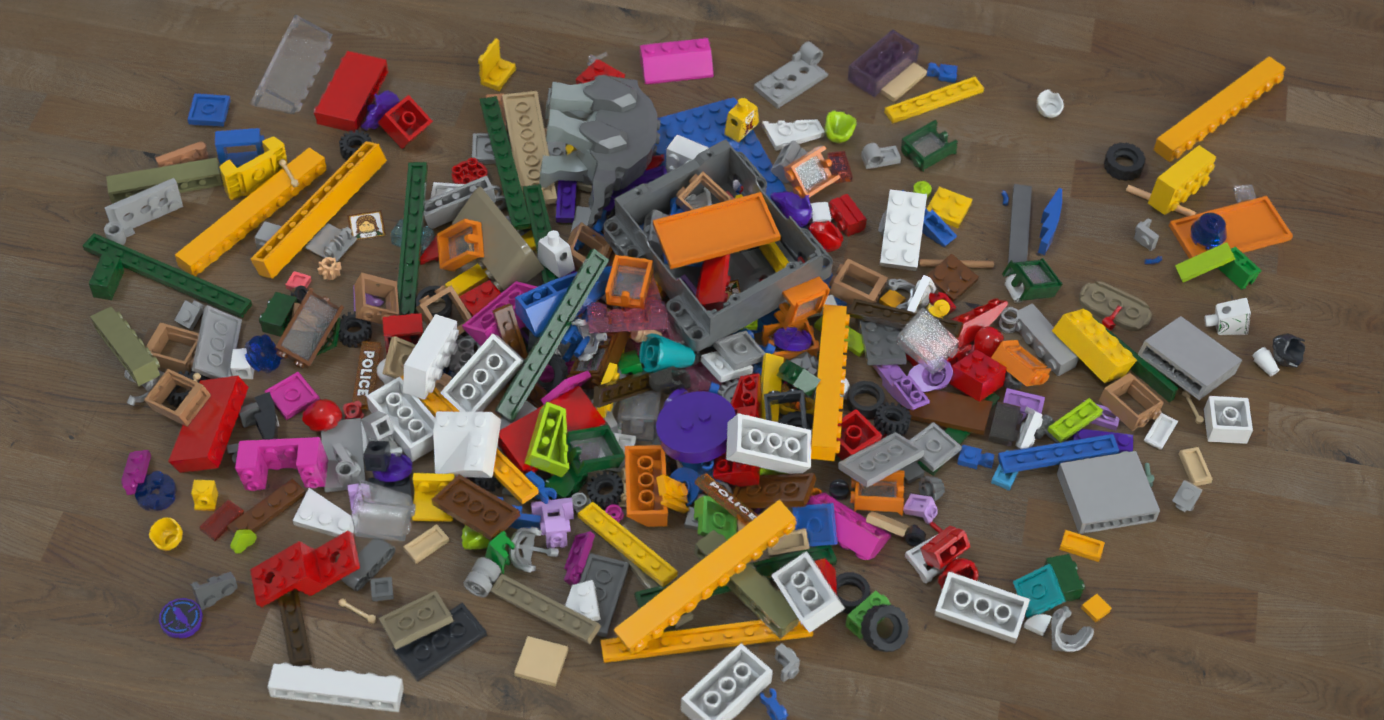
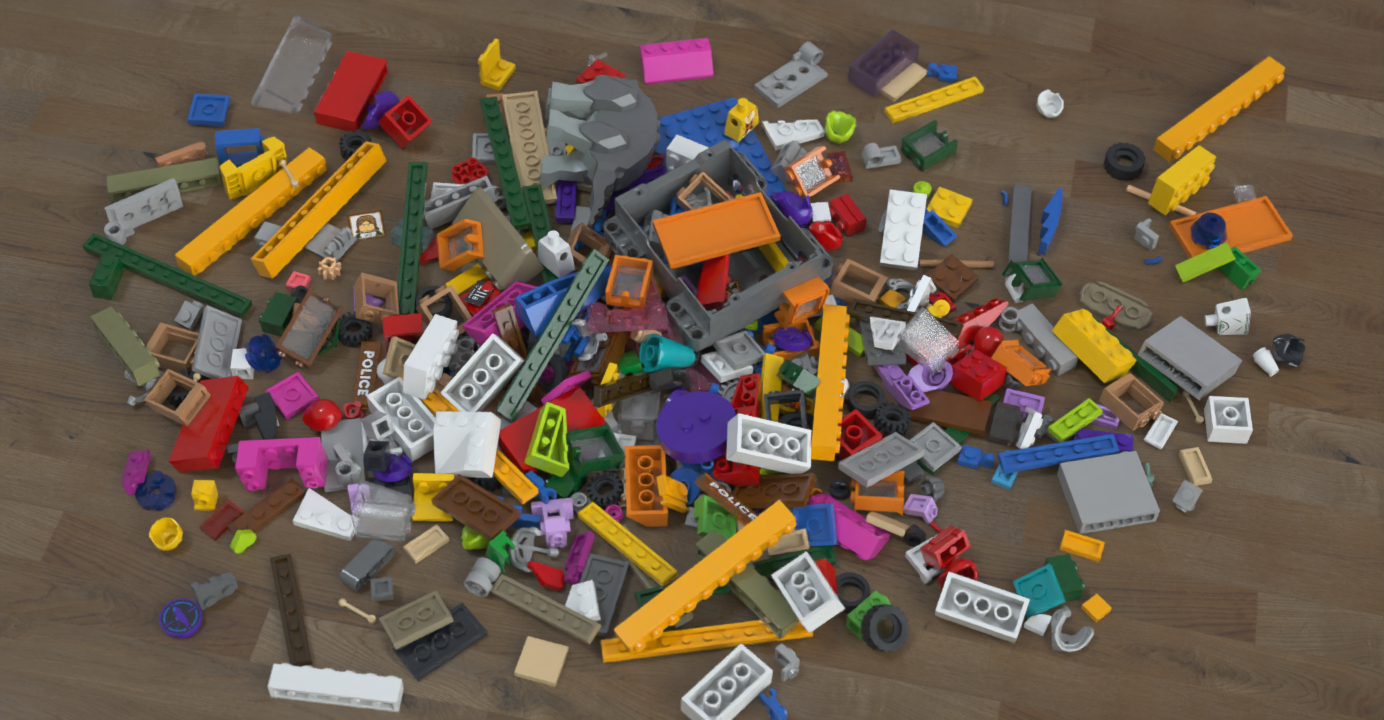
(304, 568): red bracket -> none
(477, 295): none -> black sticker
(547, 575): none -> red tile
(885, 332): none -> white wing

